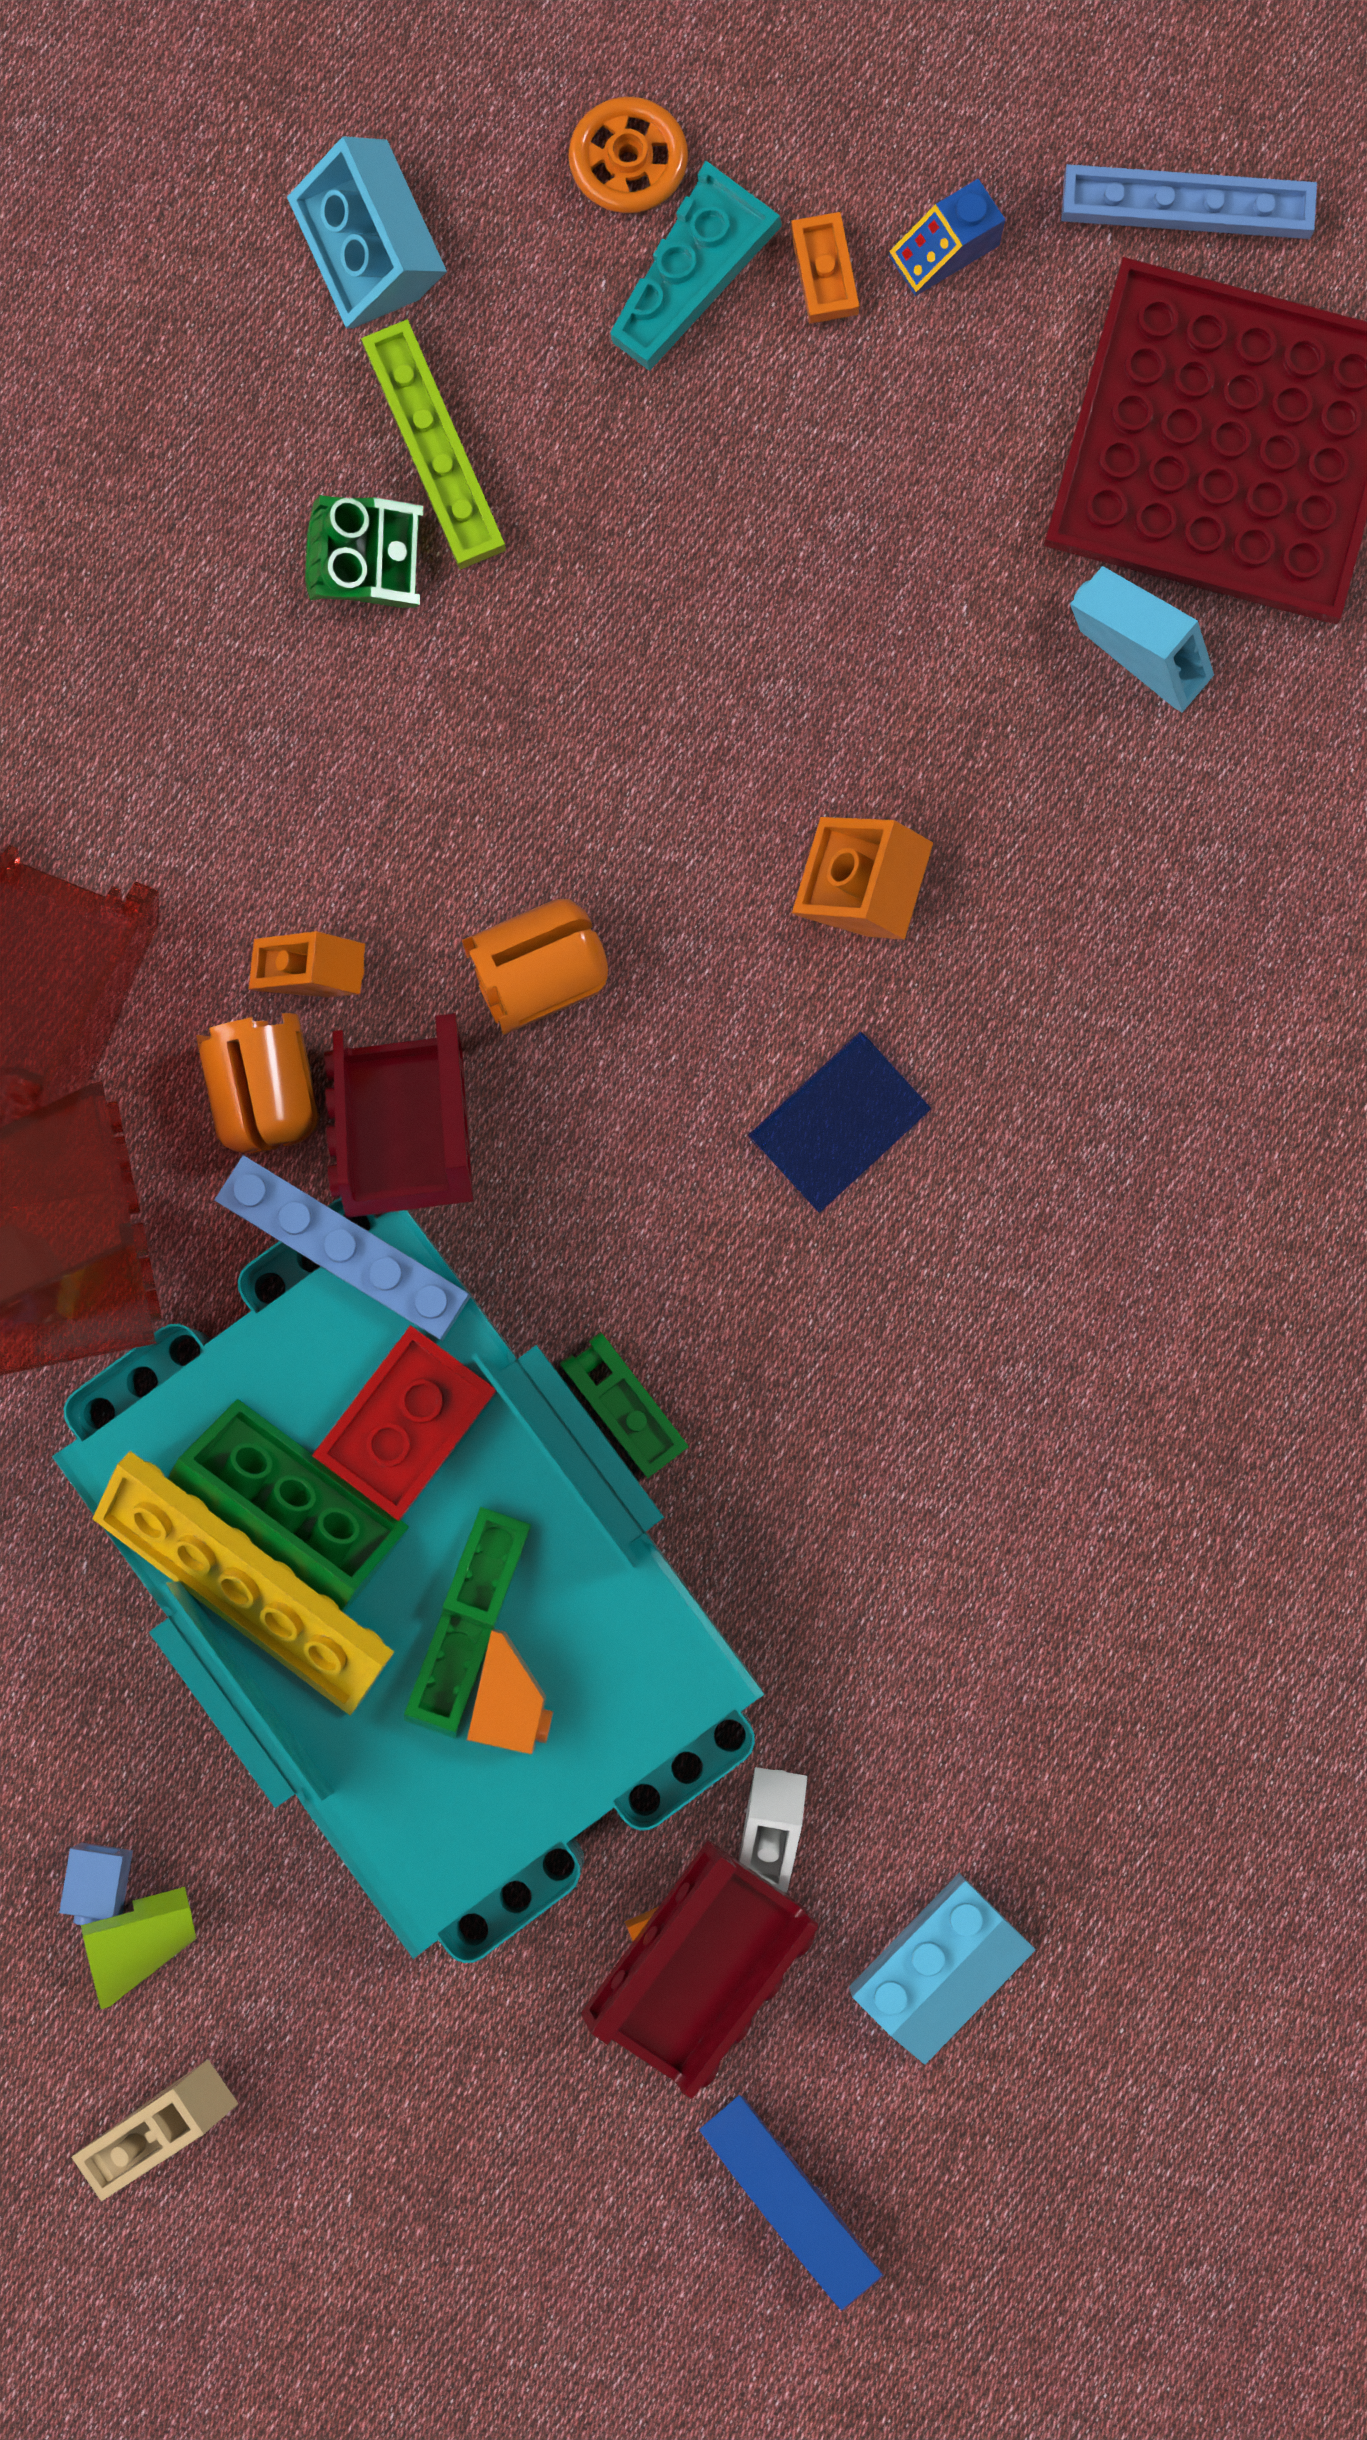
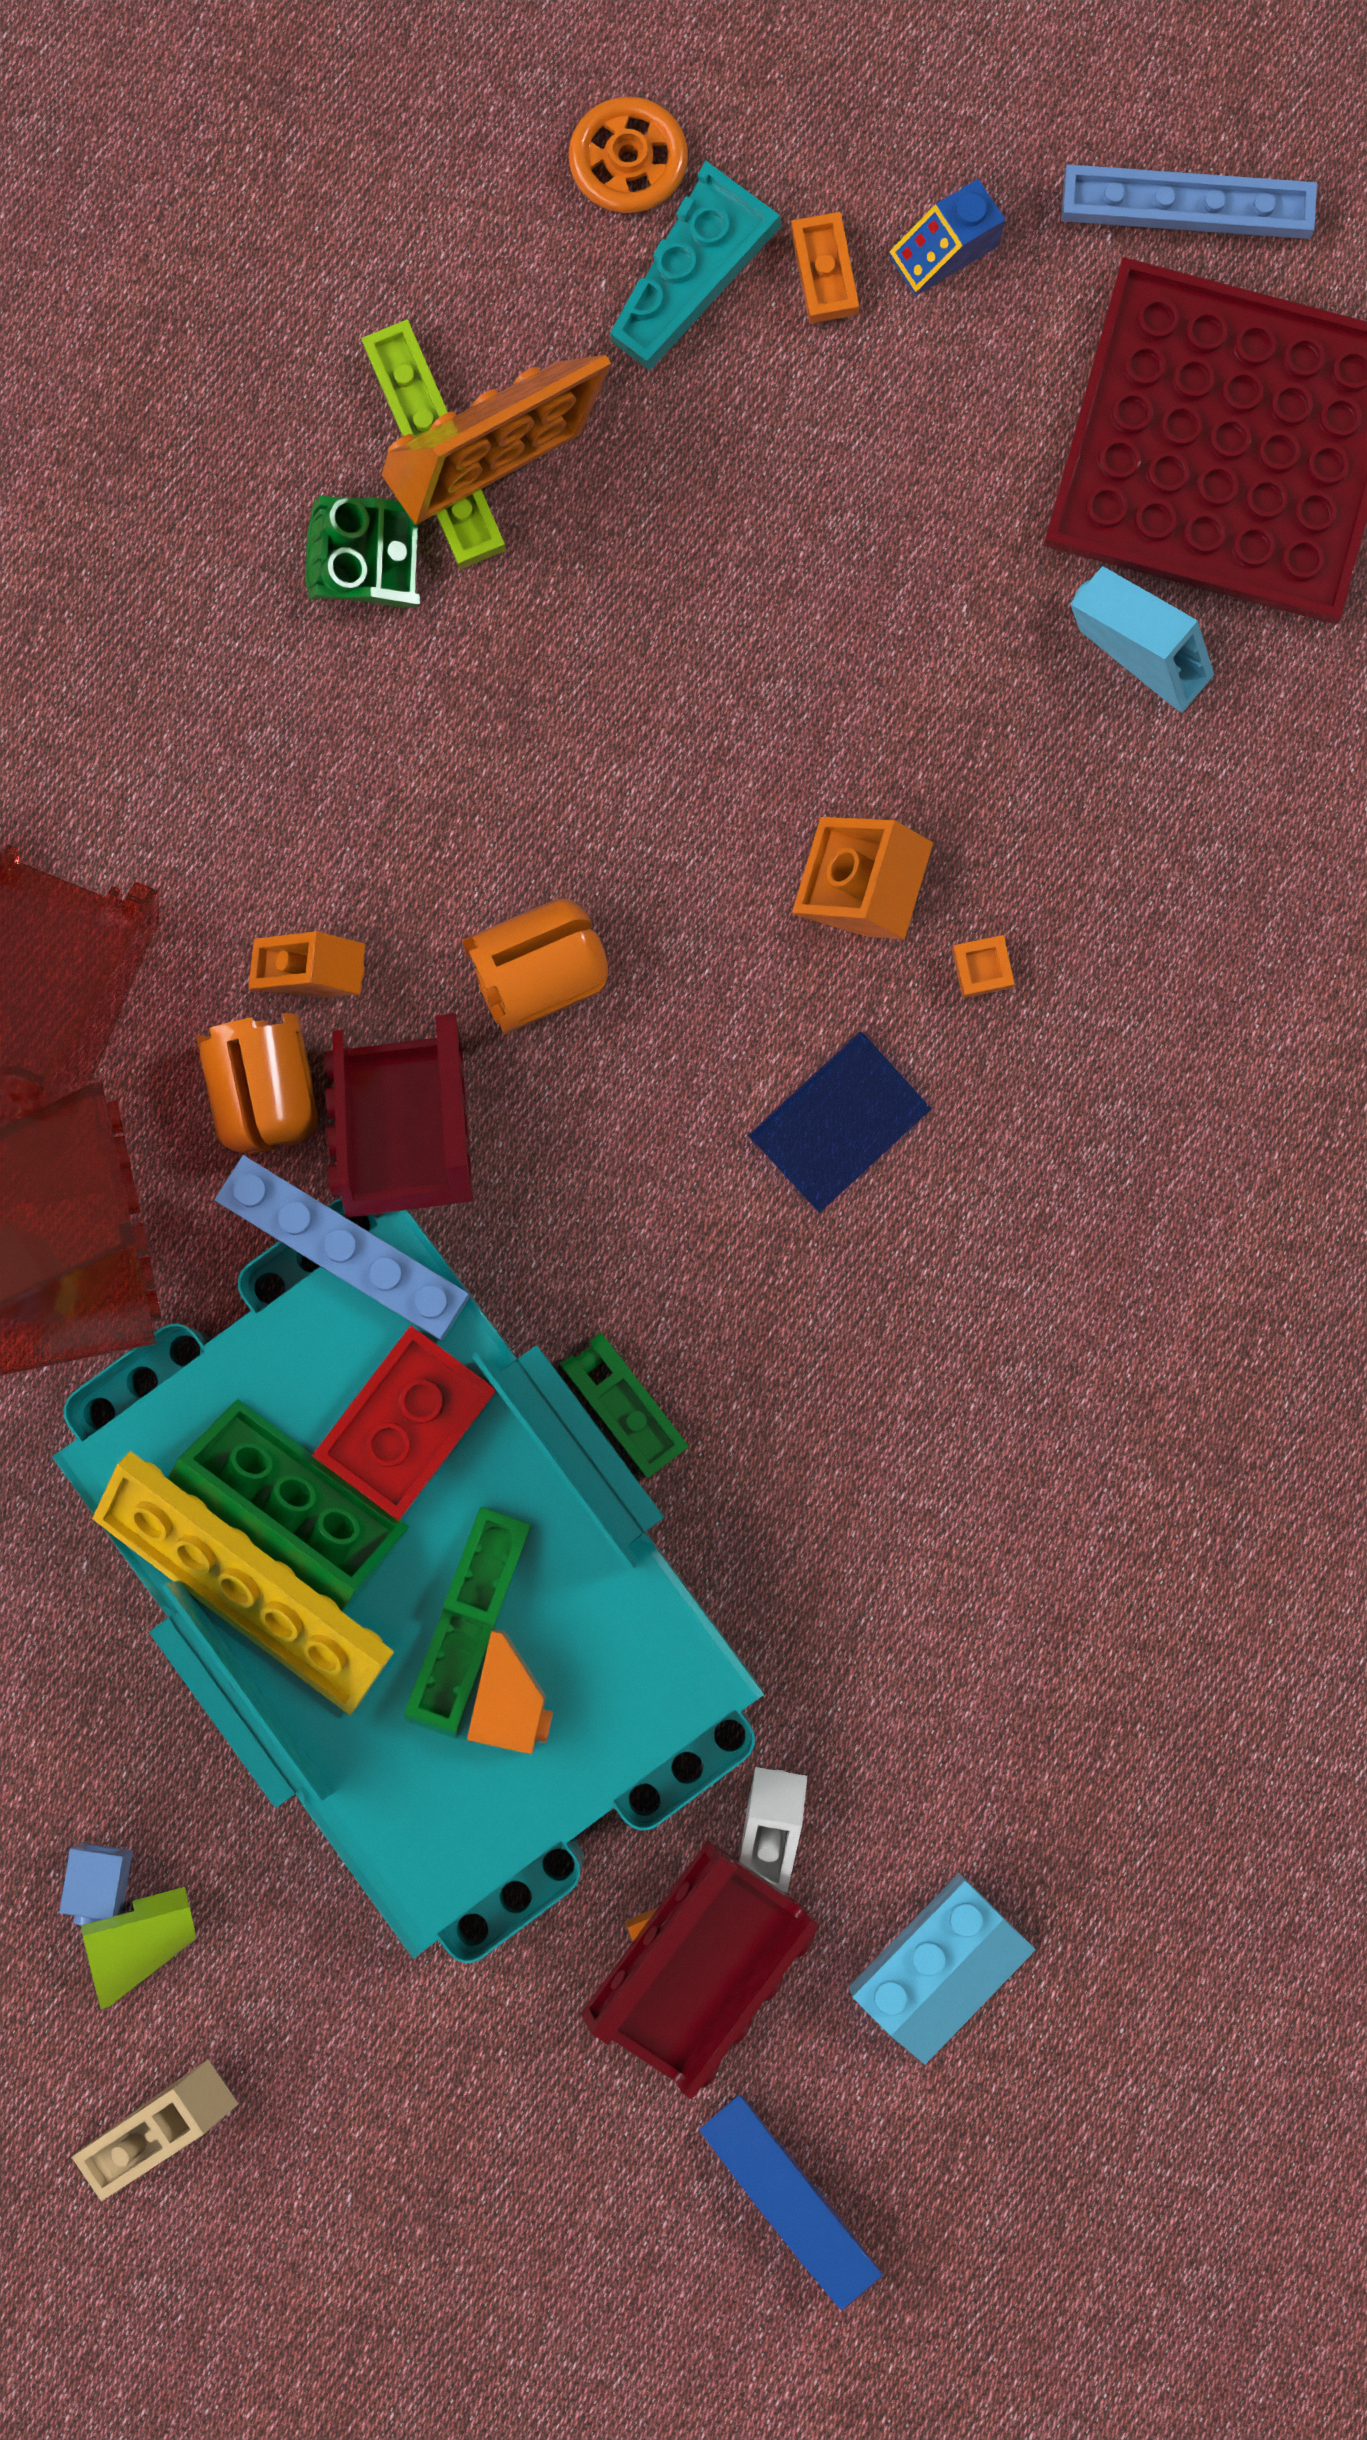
(365, 231): medium azure slope -> none
(493, 436): none -> orange slope
(983, 966): none -> orange plate

